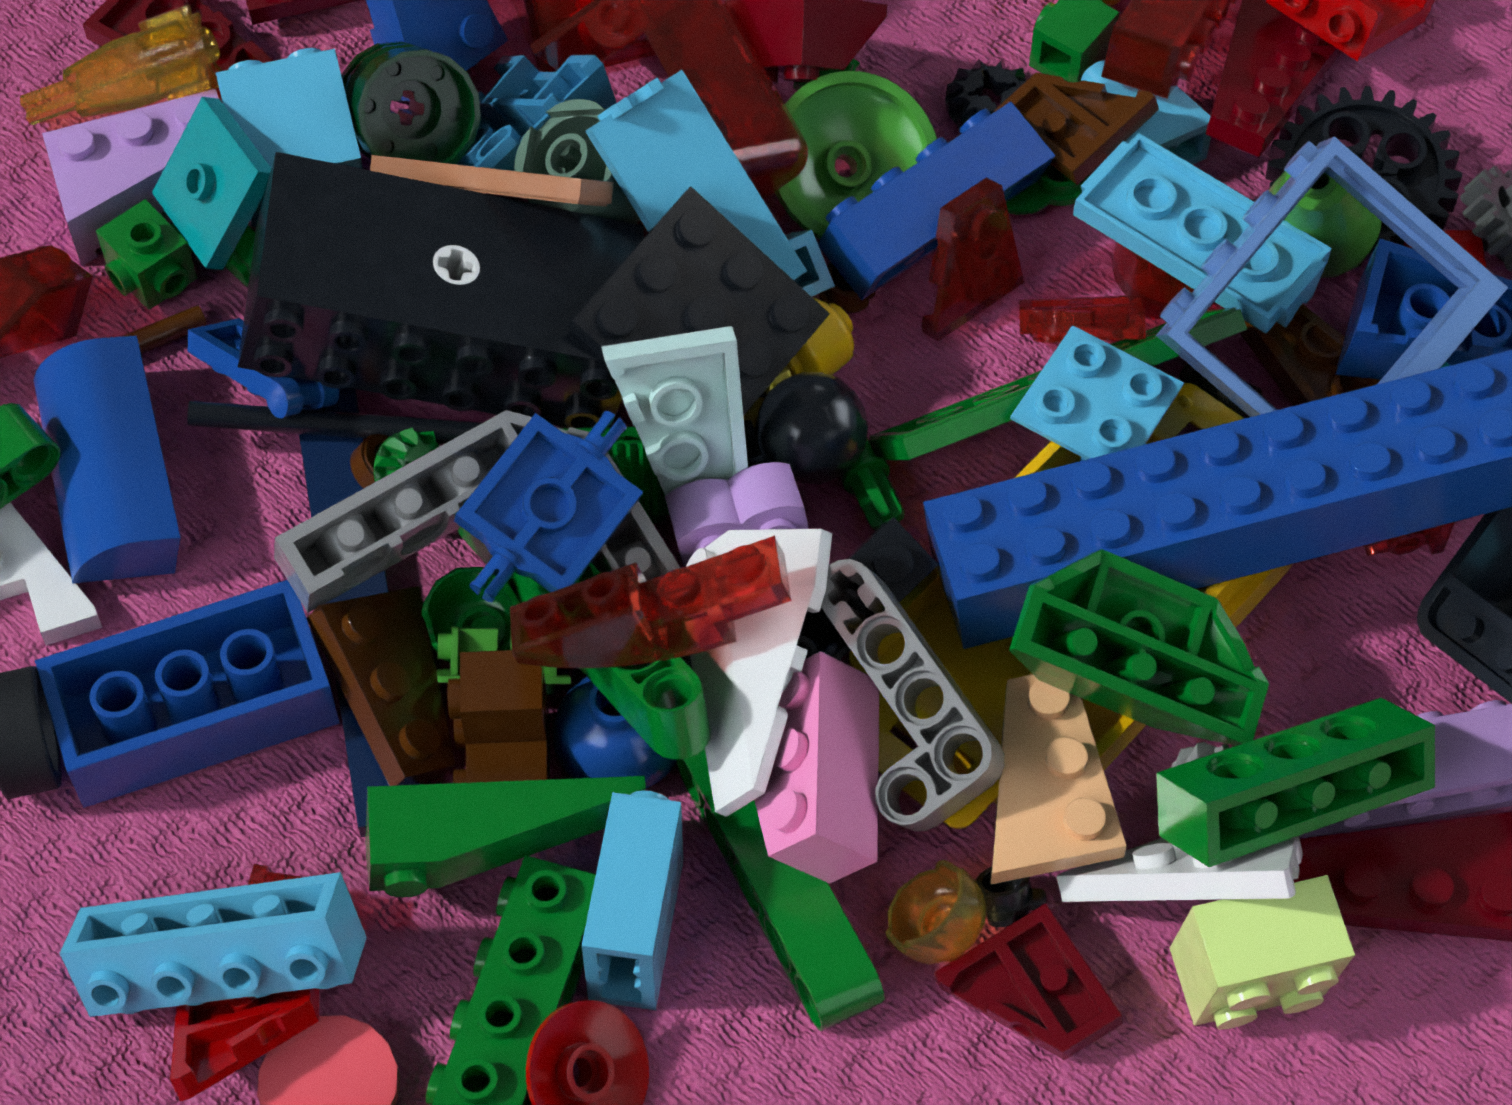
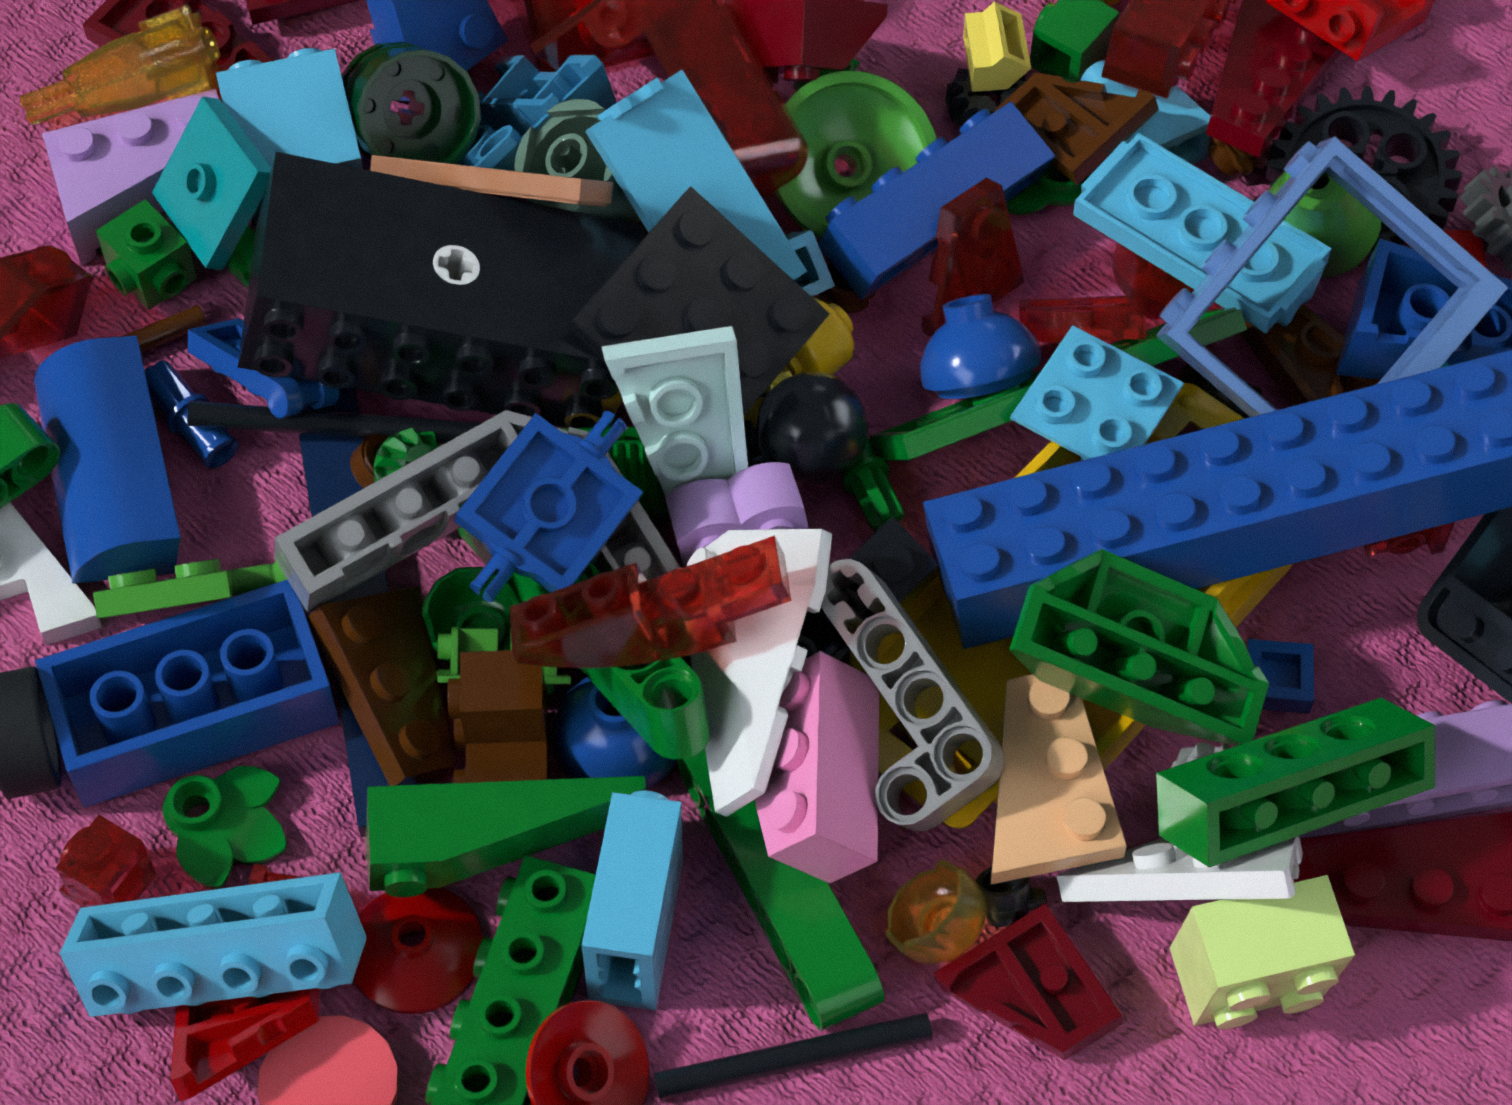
(96, 861): none -> clear red brick
(172, 396): none -> blue axle
(193, 584): none -> bright green plate
(233, 827): none -> green plate
(421, 975): none -> red dish
(792, 1056): none -> black bar
(978, 351): none -> blue piece
(995, 48): none -> light yellow piece
(1234, 161): none -> reddish brown plate
(1288, 671): none -> blue plate

